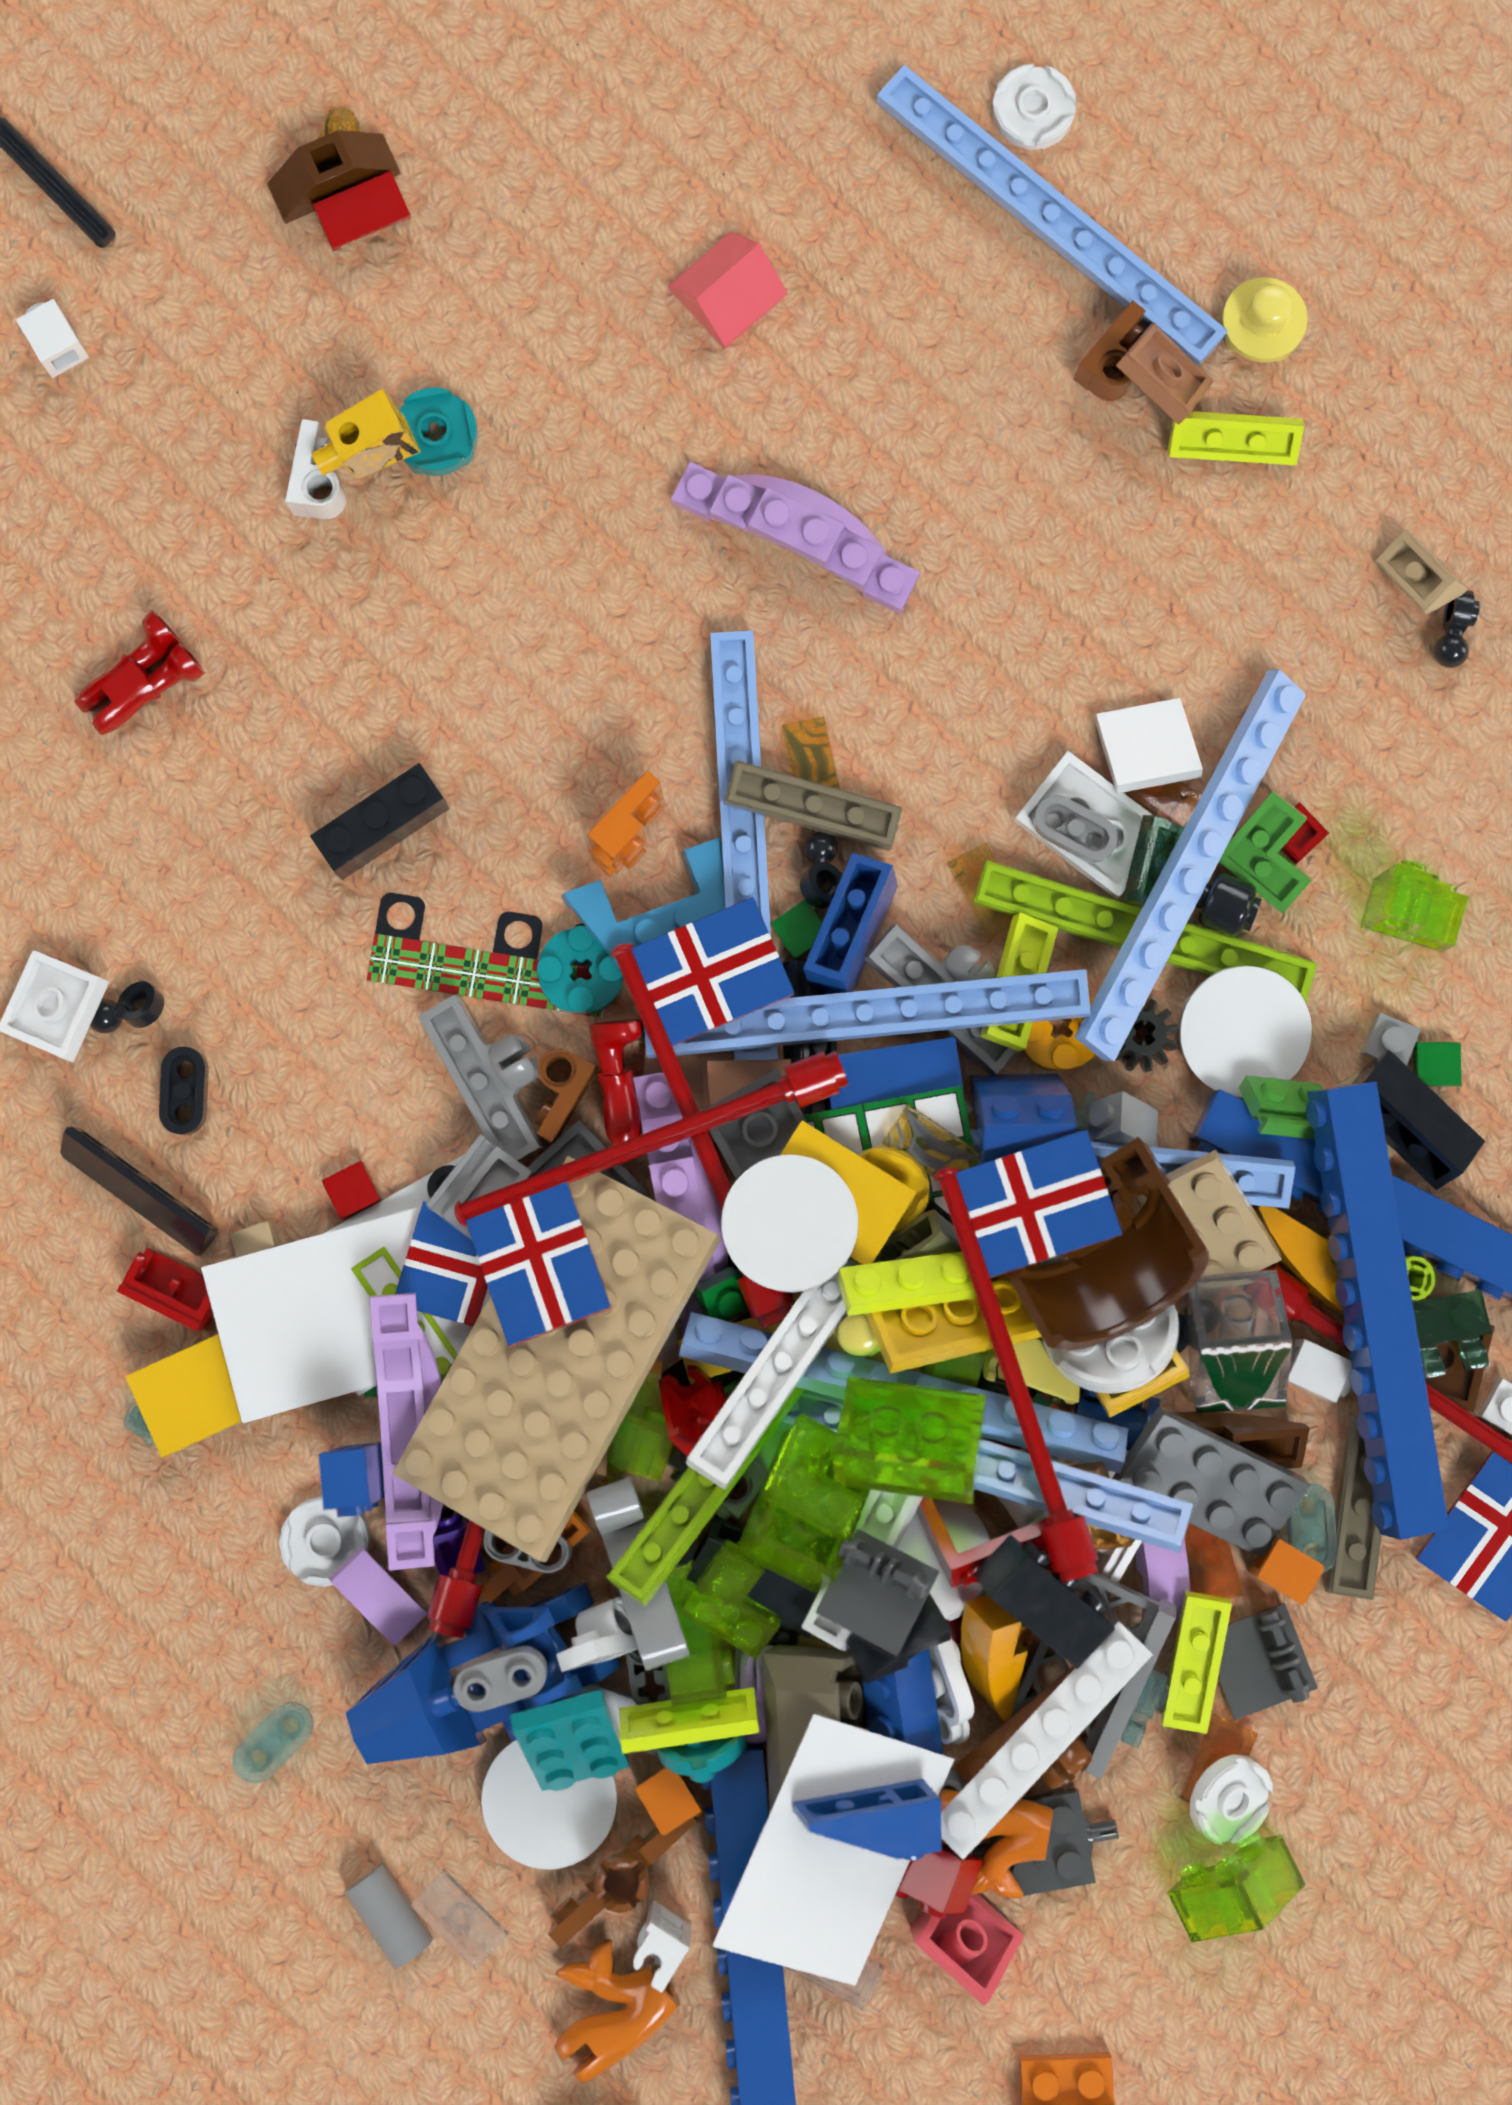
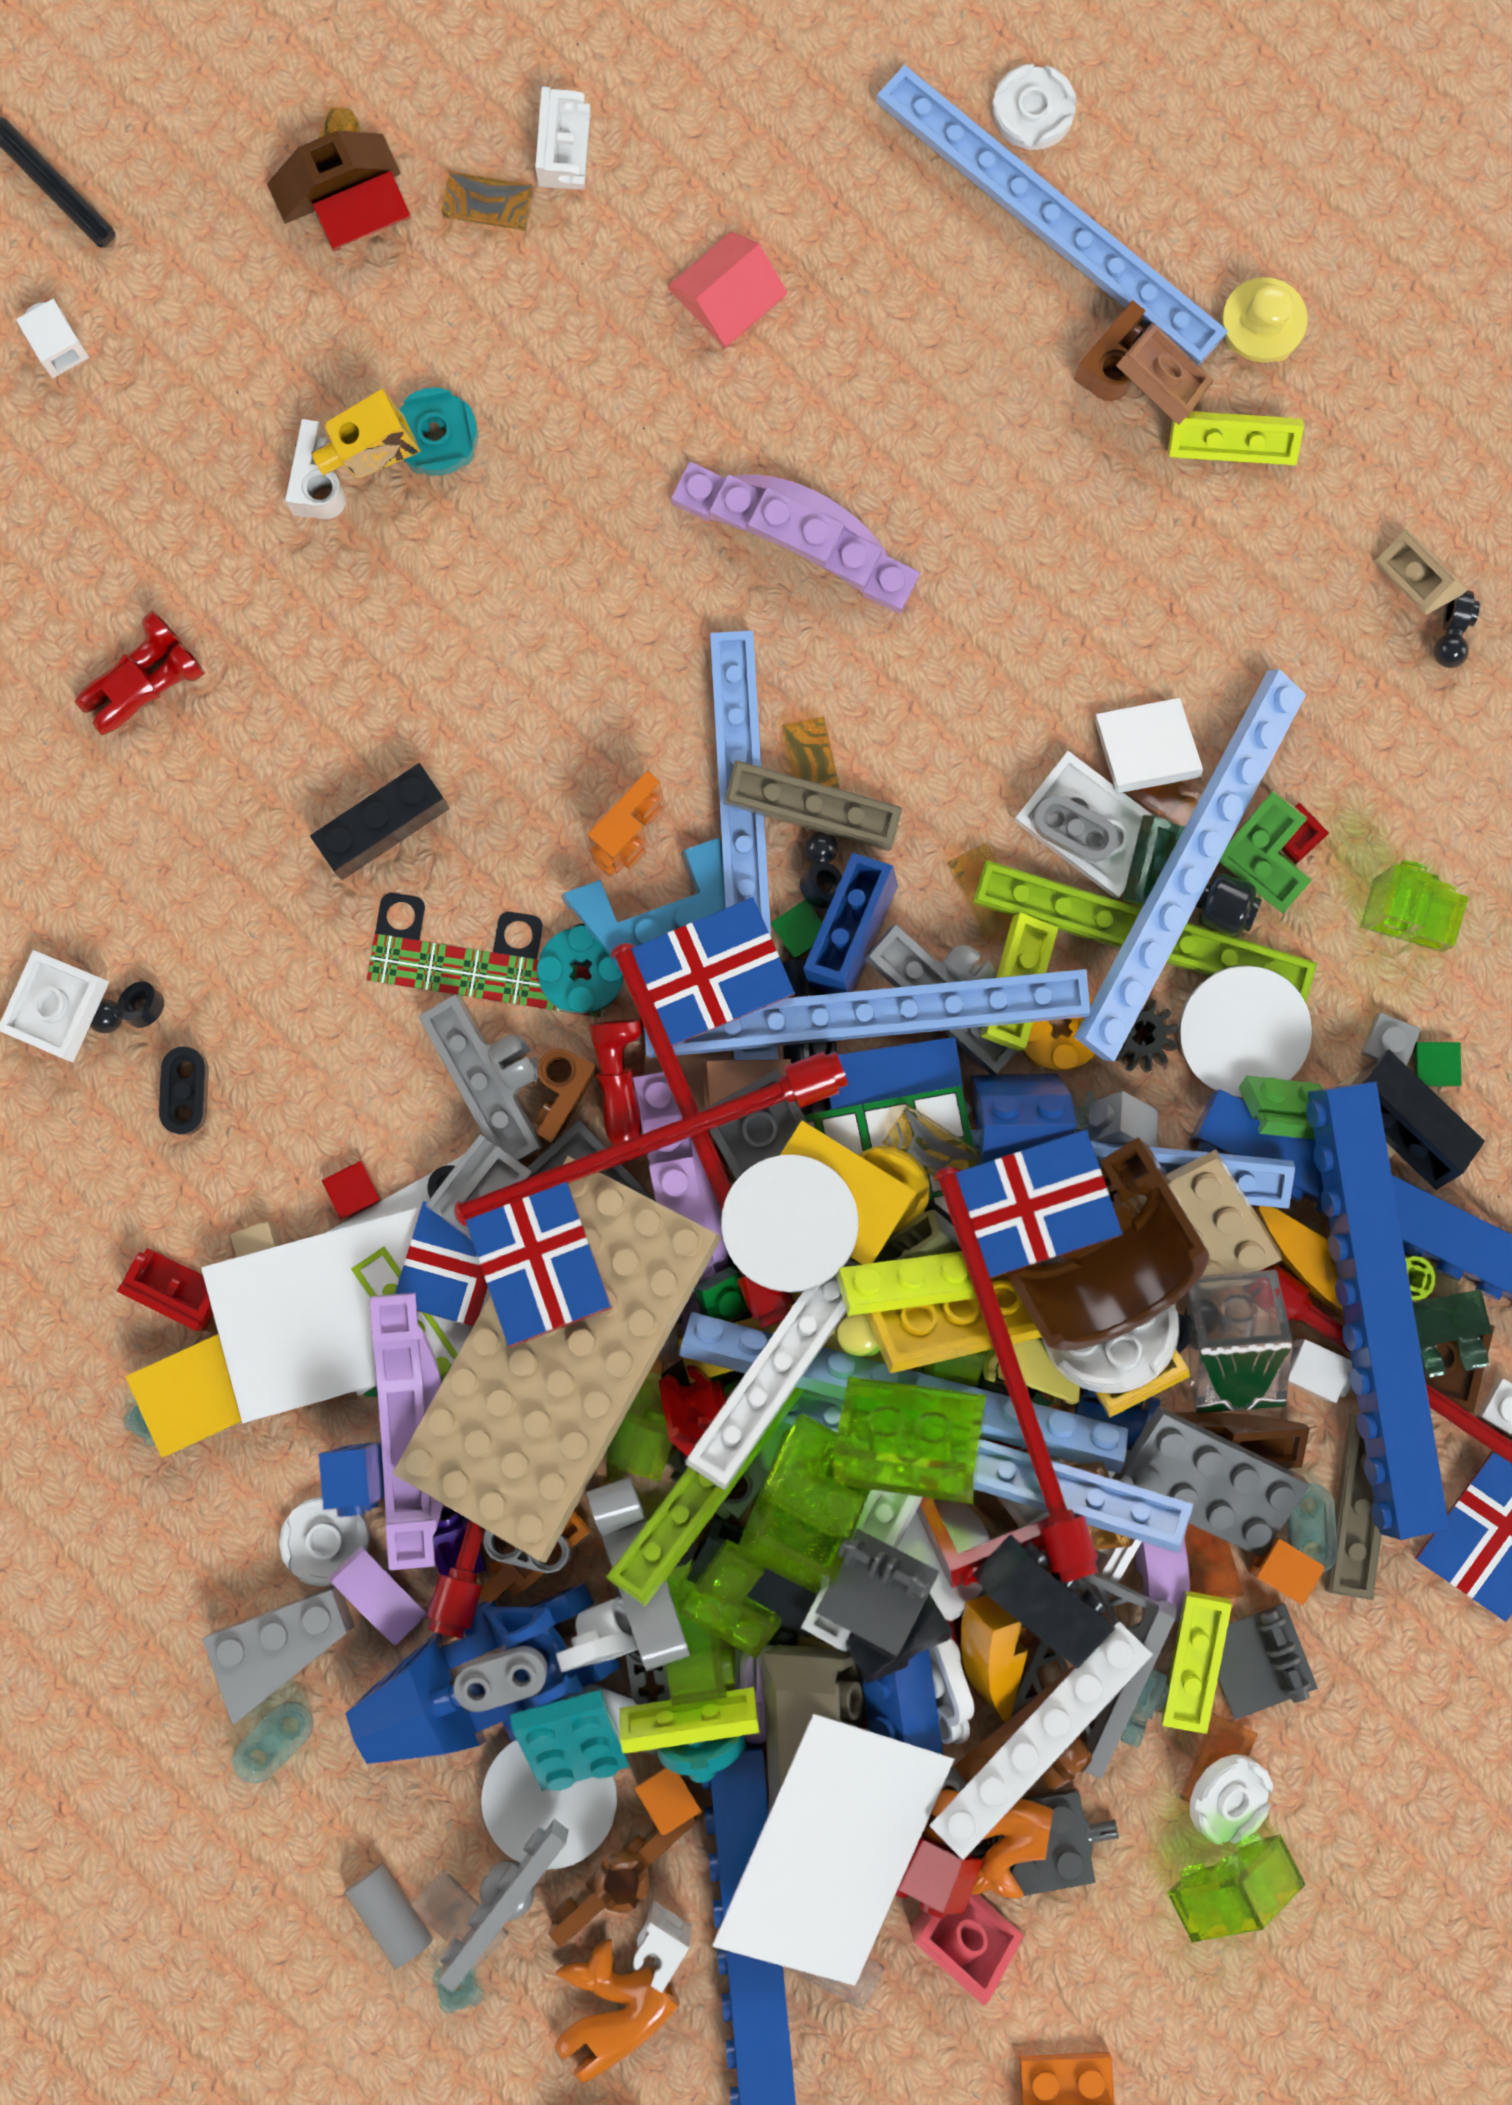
(137, 1190): black slope -> none
(272, 1647): none -> light grey wedge
(468, 1995): none -> clear light blue plate
(487, 201): none -> clear yellow tile
(504, 1897): none -> light grey plate
(562, 139): none -> white hinge
(886, 1819): blue slope -> none

